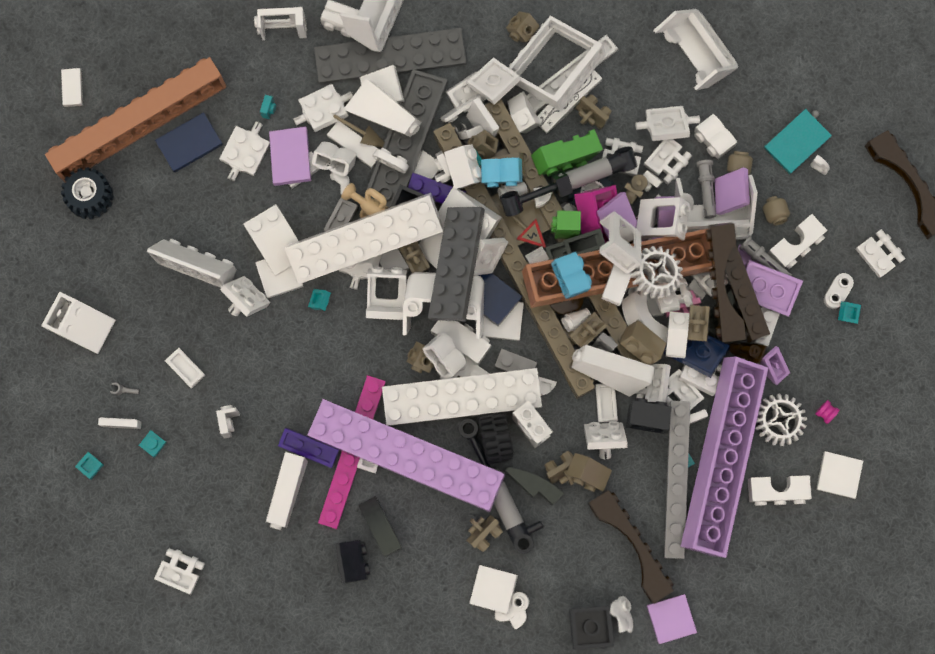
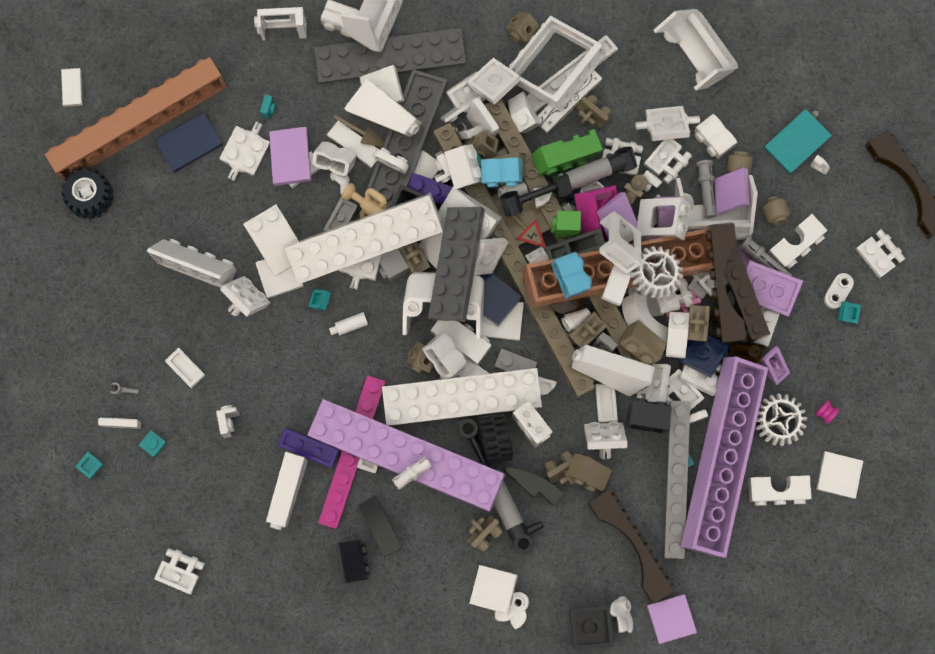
(78, 323): white slope -> none
(321, 106): white plate -> none
(349, 324): none -> white cylinder
(385, 308): white window -> none
(411, 472): none -> white pin

